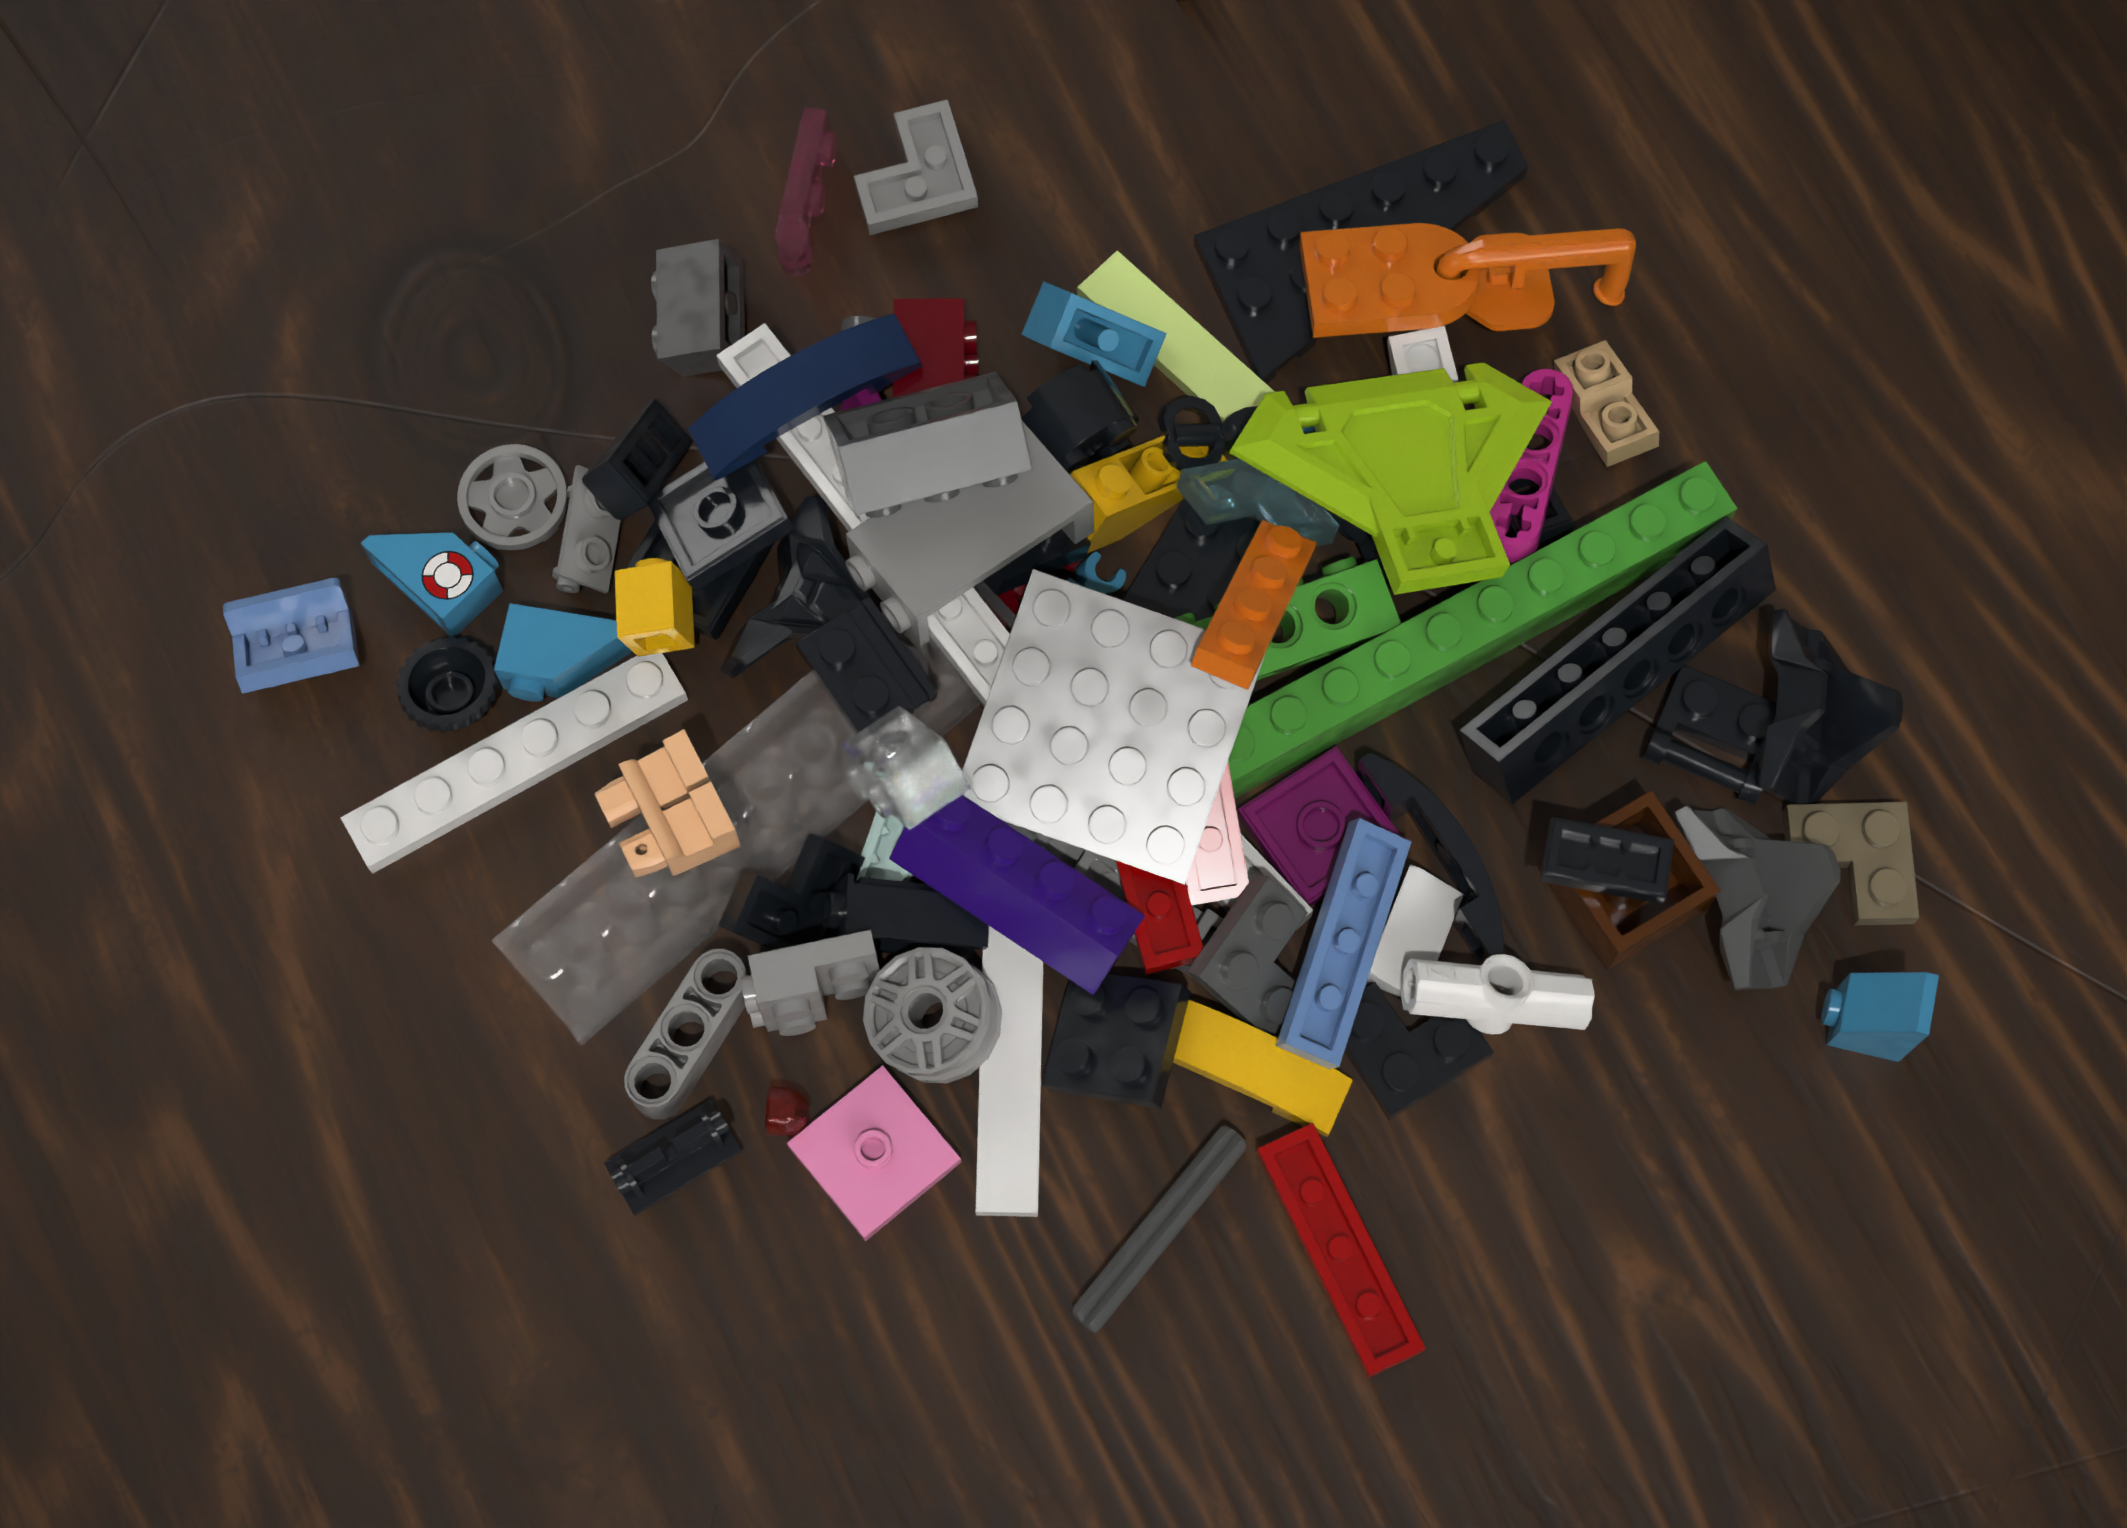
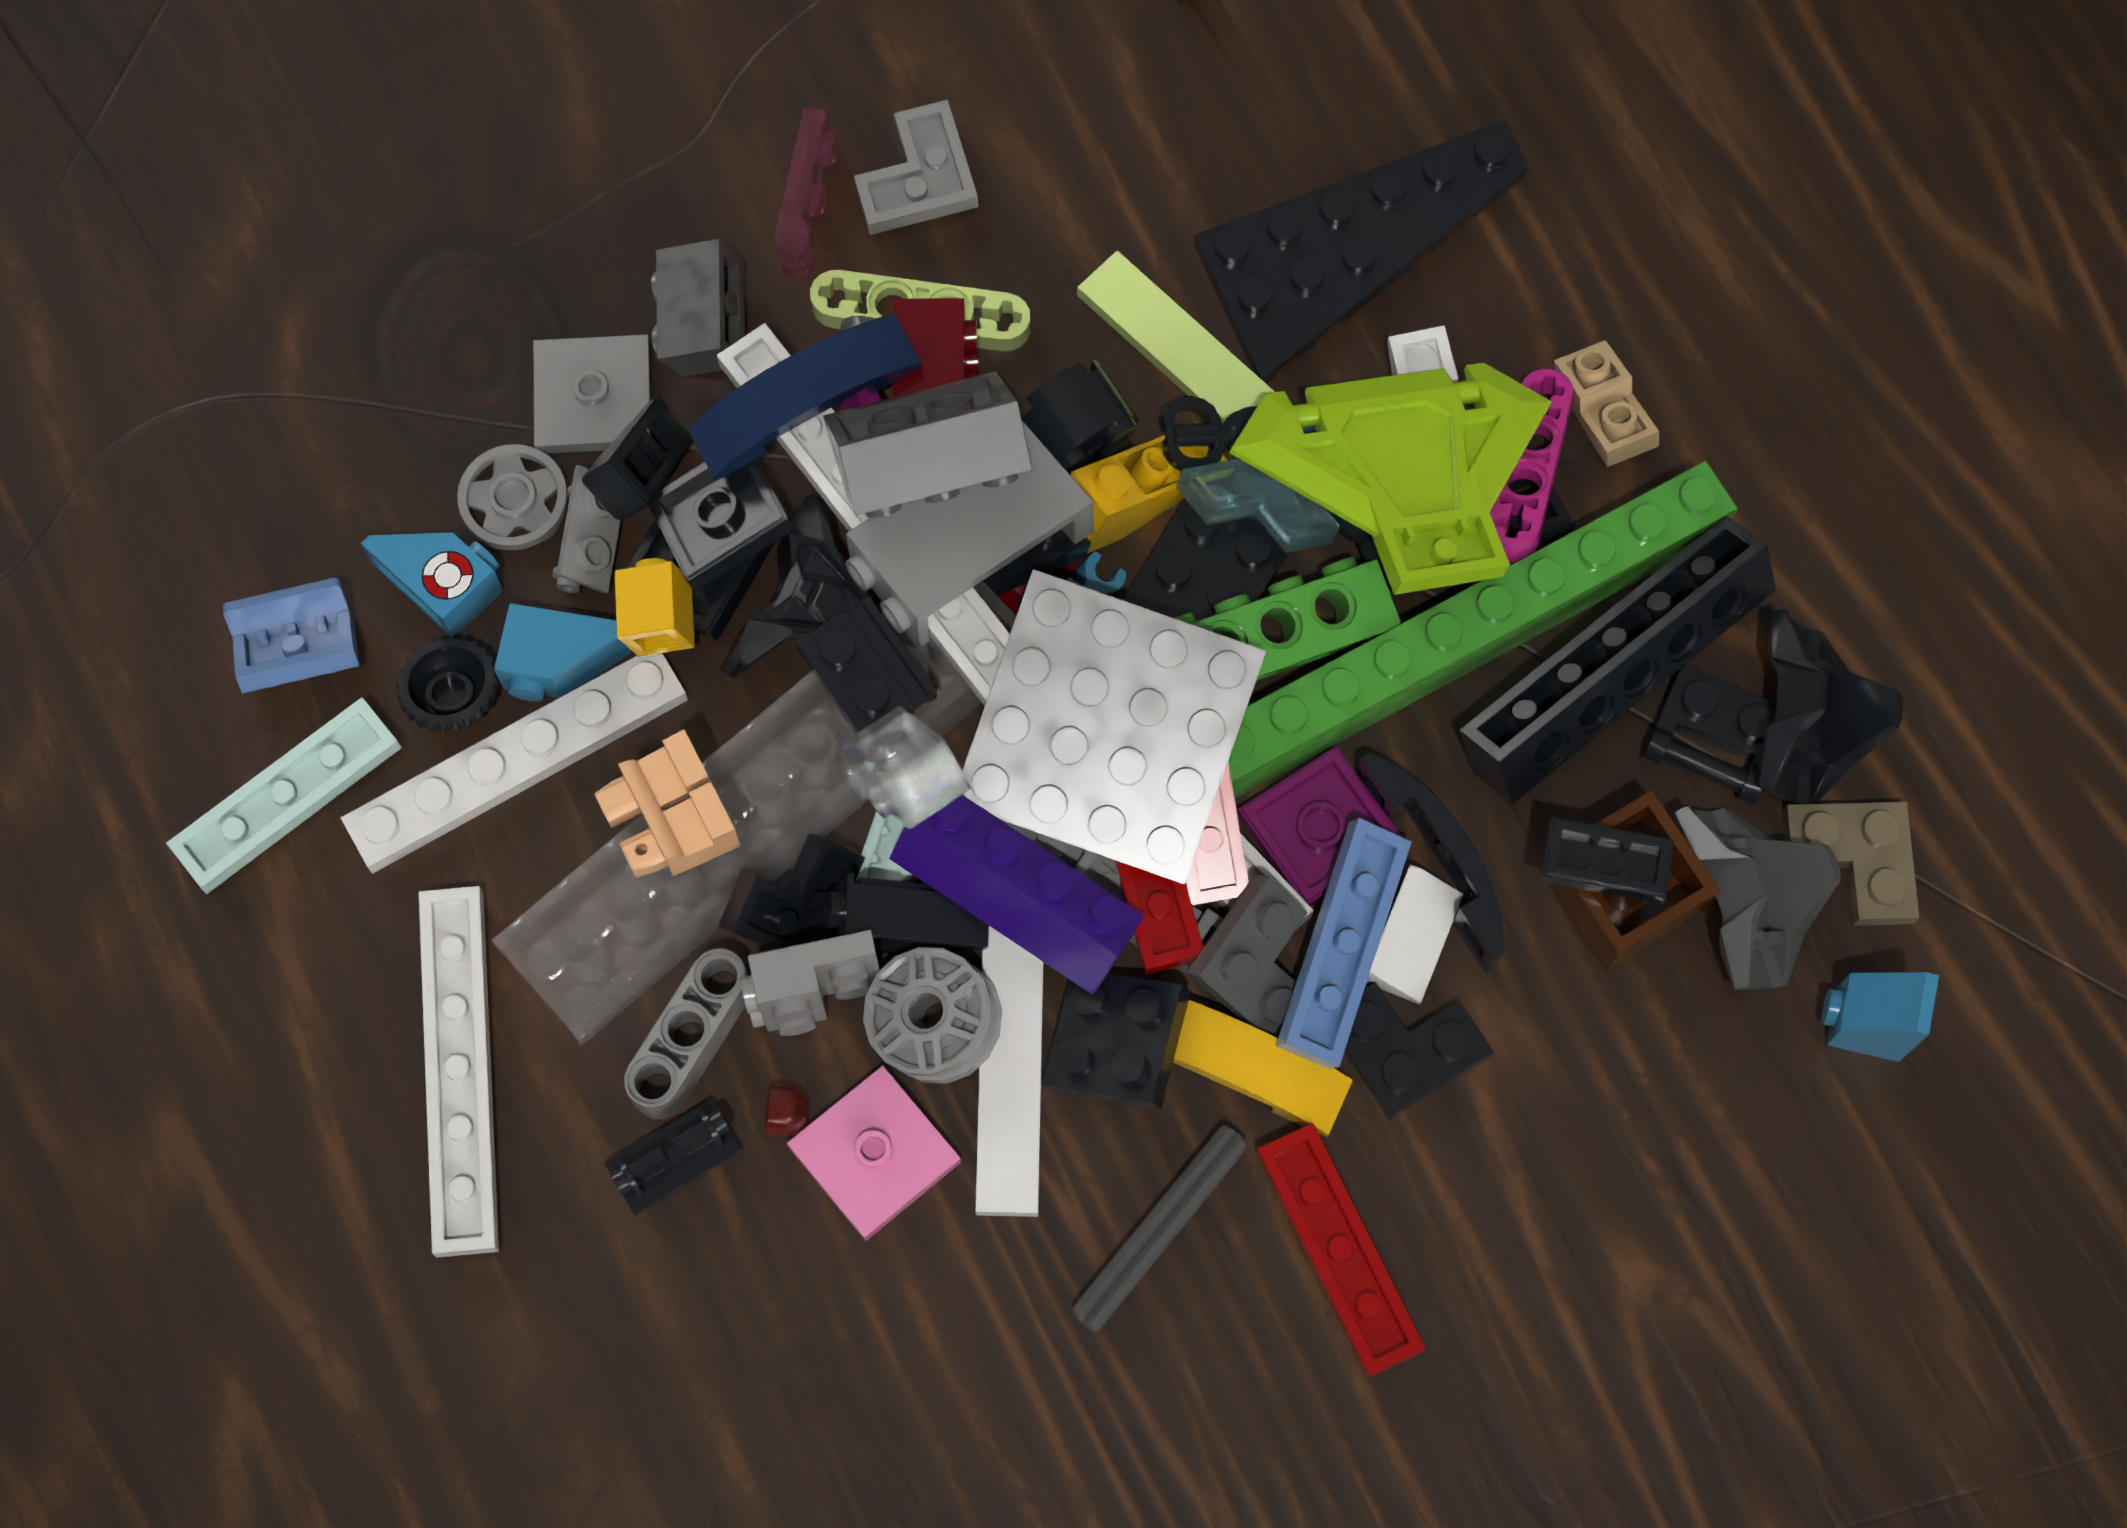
(283, 795): none -> light aqua plate
(458, 1072): none -> white plate
(588, 390): none -> light grey plate
(878, 286): none -> yellowish green beam
(1093, 333): dark azure slope -> none
(1254, 604): orange plate -> none
(1432, 276): orange plate -> none
(1497, 994): white piece -> none

